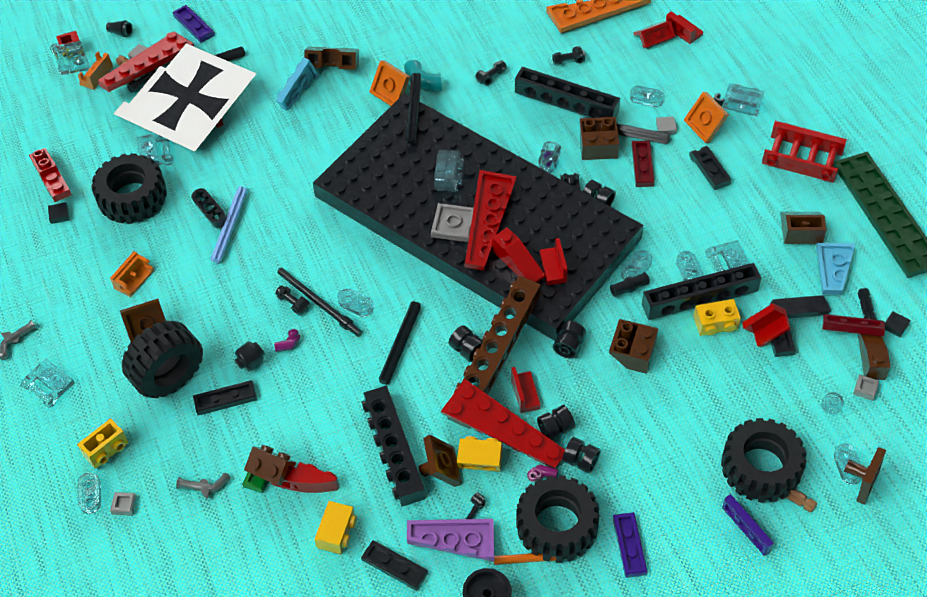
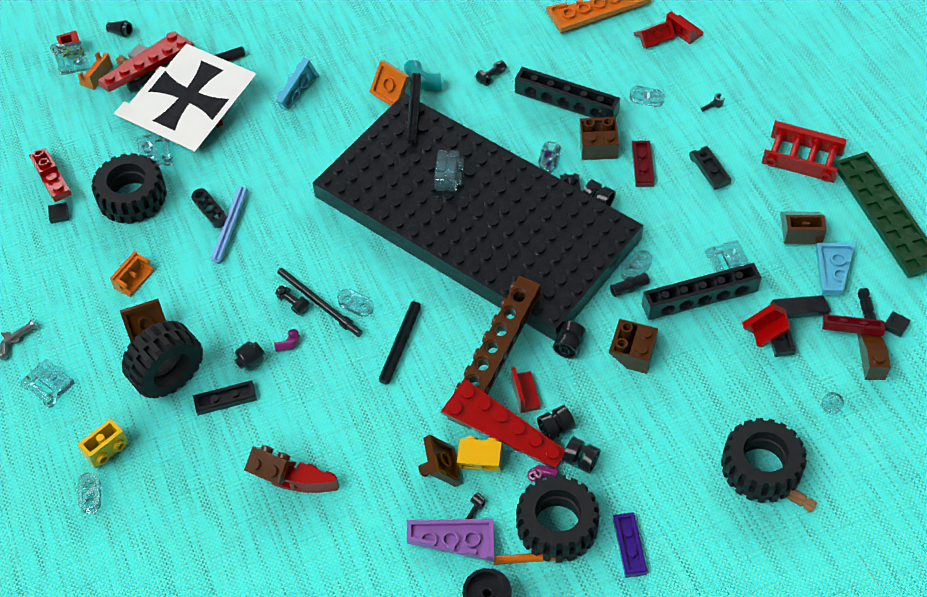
(123, 503): light grey tile -> none
(193, 23): dark purple tile -> none
(203, 485): flat silver piece -> none
(254, 483): green tile -> none
(325, 56): reddish brown arch -> none
(335, 527): yellow brick -> none
(394, 565): black tile -> none
(405, 492): black brick -> none
(452, 222): light grey tile -> none
(465, 342): black wheel -> none
(489, 207): red wing -> none
(516, 256): red slope -> none
(554, 264): red panel -> none
(577, 54): black bar -> none
(641, 133): black axle -> none
(666, 125): light grey tile -> none
(688, 265): clear light blue plate -> none
(706, 117): orange tile -> none
(716, 317): yellow brick -> none
(743, 99): clear light blue brick -> none
(747, 525): dark purple tile -> none
(850, 452): clear light blue plate -> none
(866, 387): light grey tile -> none
(867, 474): reddish brown tile -> none

